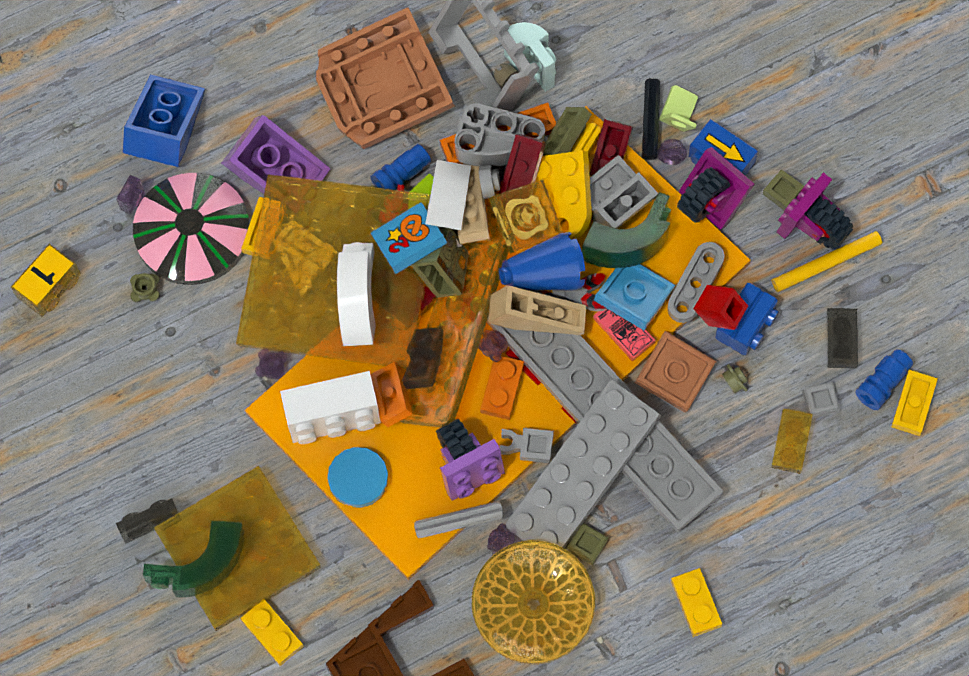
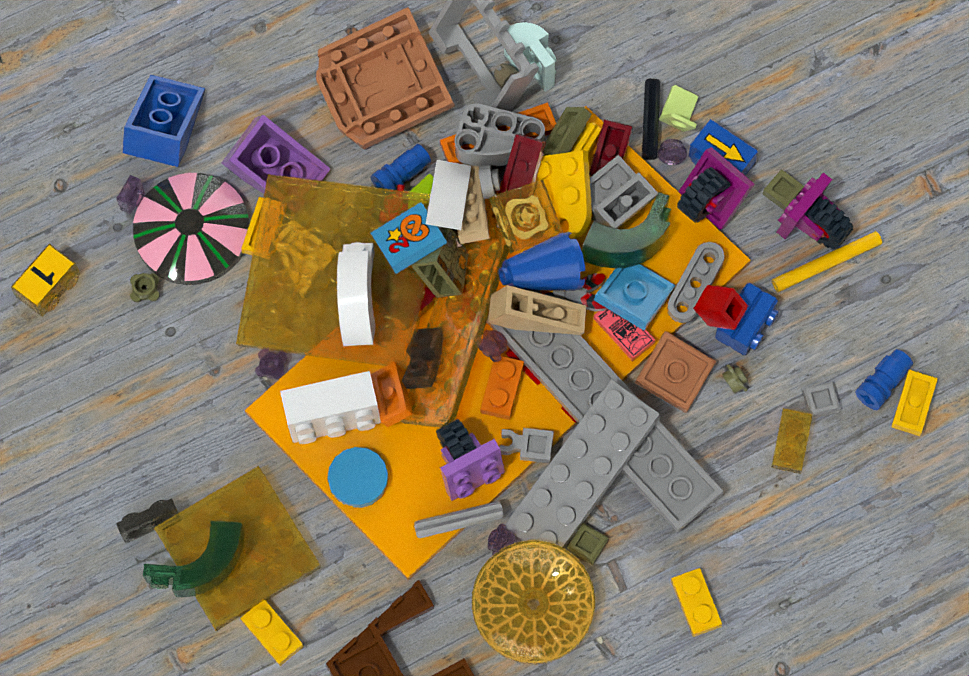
(842, 338): clear smoke plate -> none

